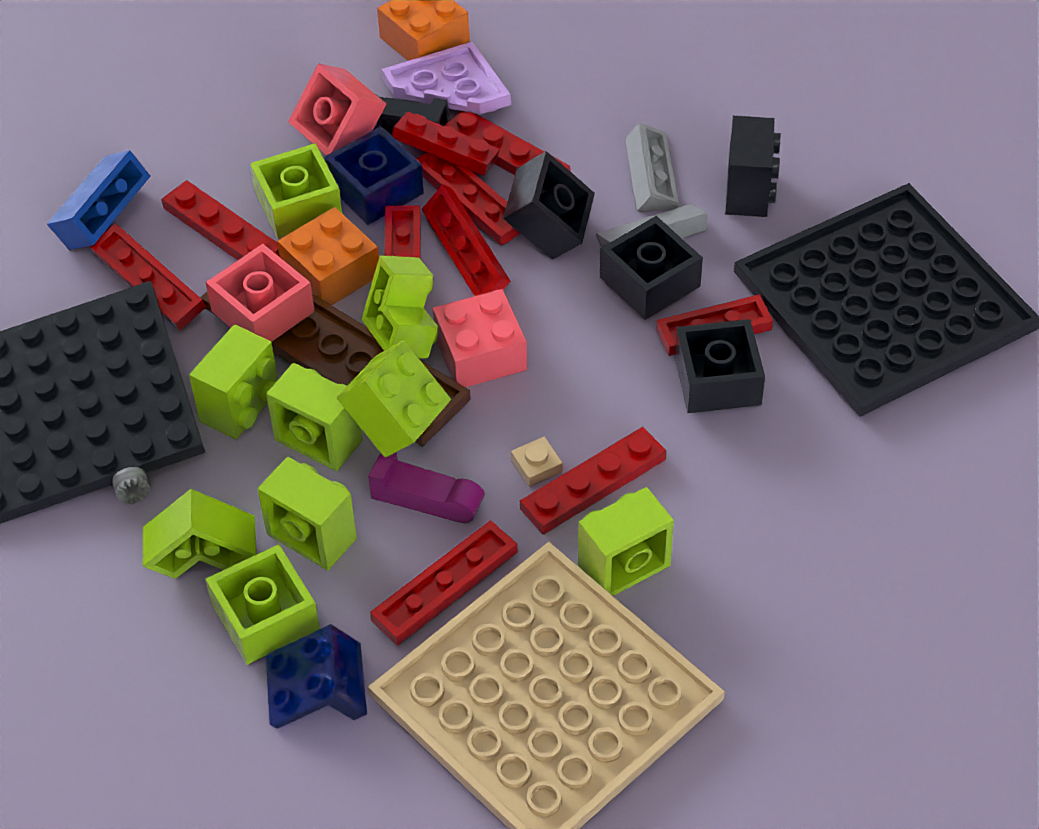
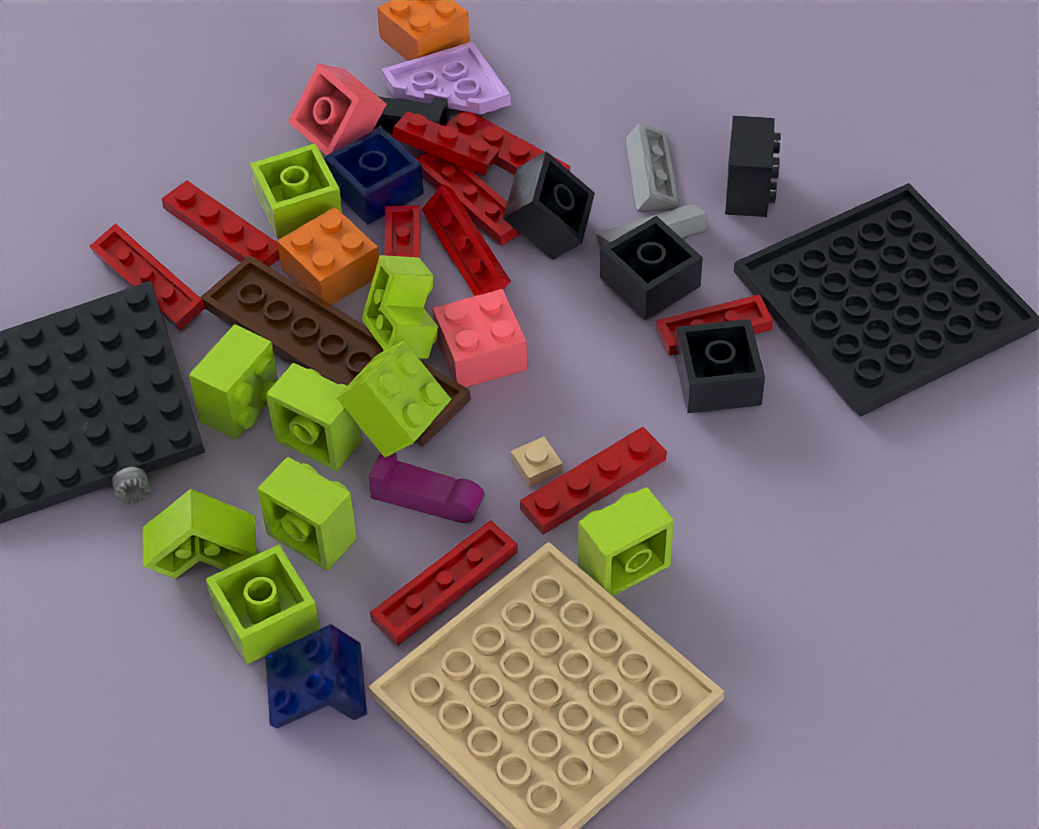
(98, 200): blue brick -> none
(261, 294): coral brick -> none

